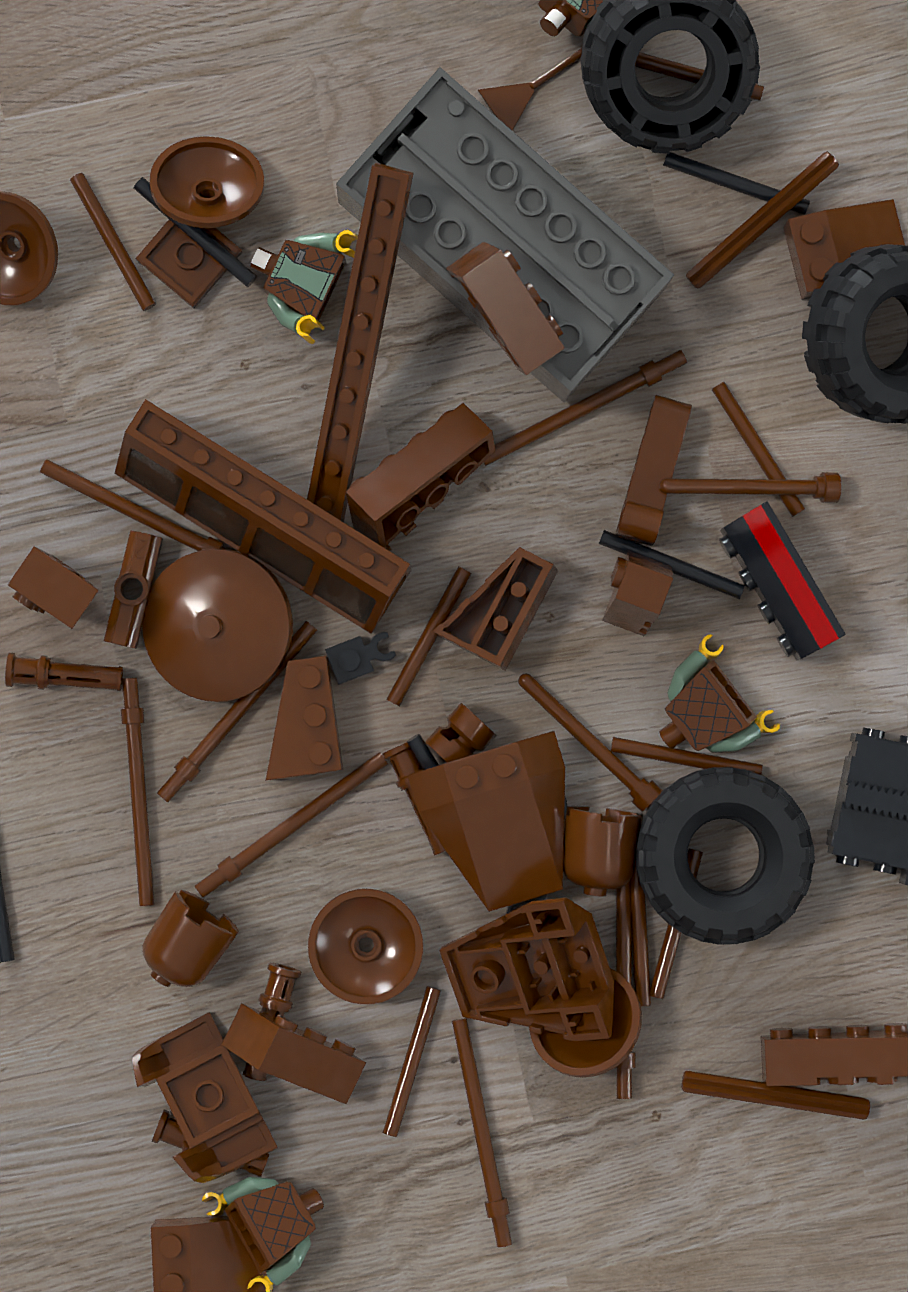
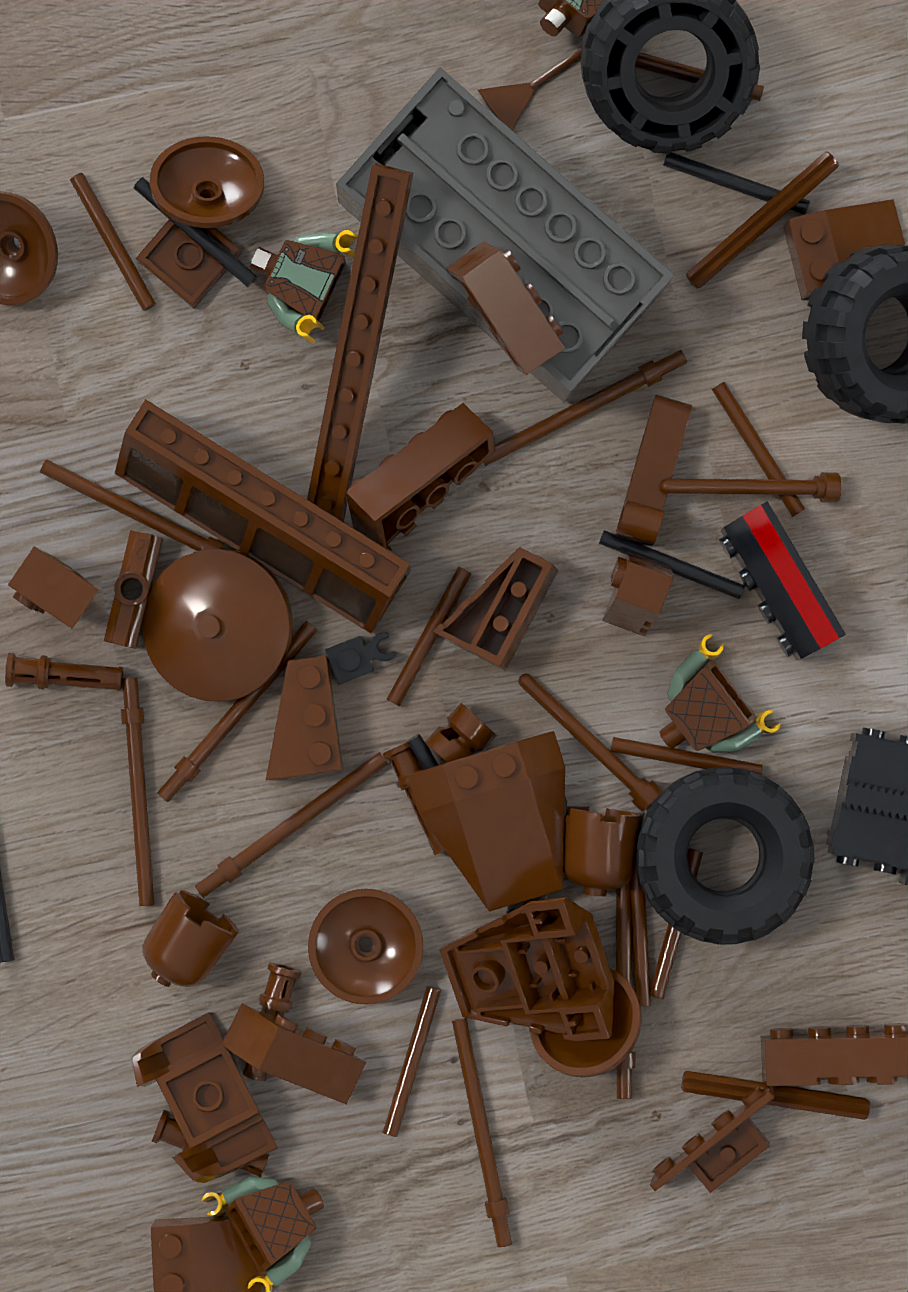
(722, 1150): none -> reddish brown bracket

